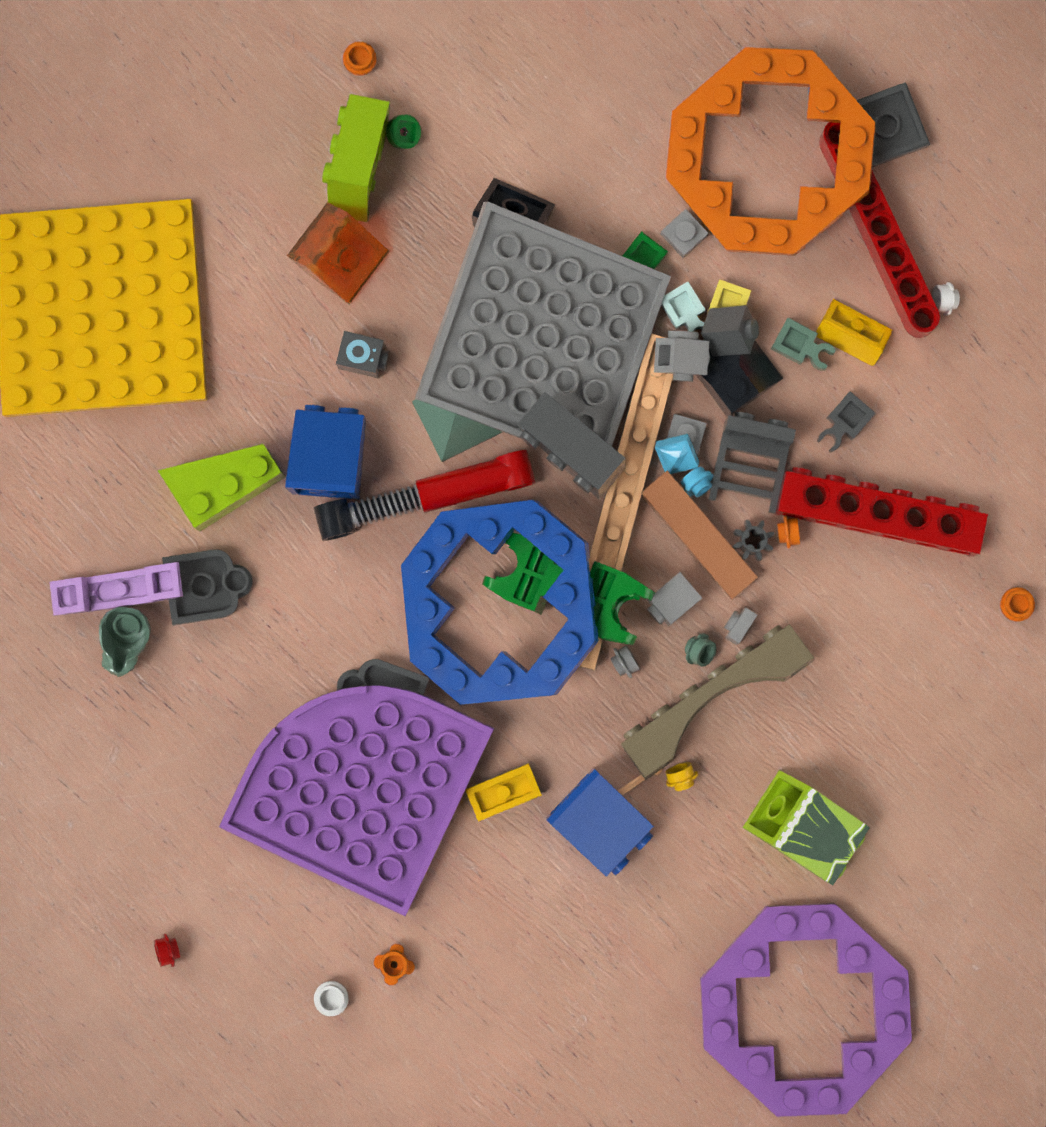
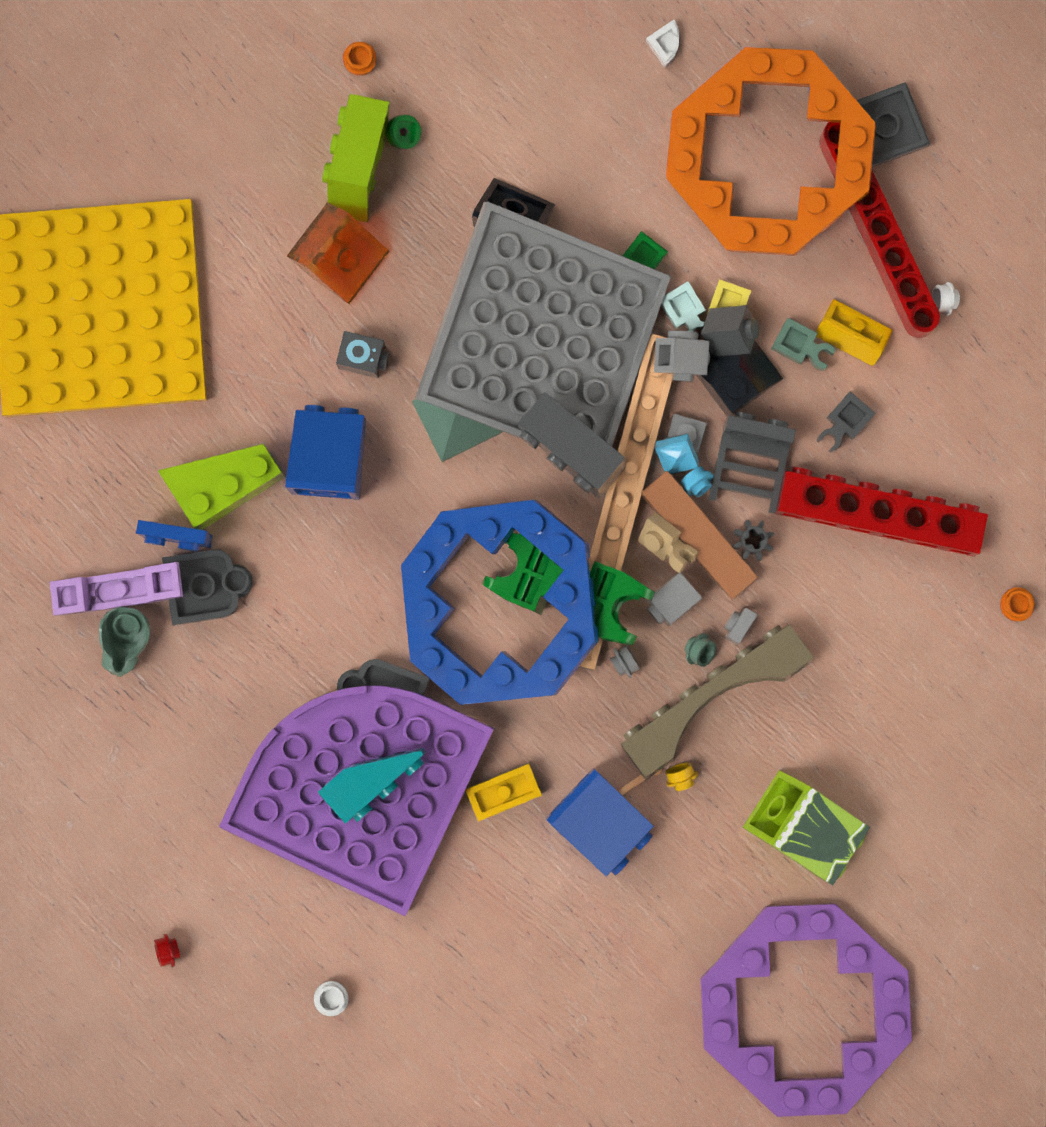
(188, 538): none -> blue plate
(362, 782): none -> teal slope
(384, 962): orange plate -> none
(431, 493): piece -> none
(664, 542): none -> tan plate
(665, 43): none -> white tile
(684, 233): light grey plate -> none
(789, 532): orange plate -> none

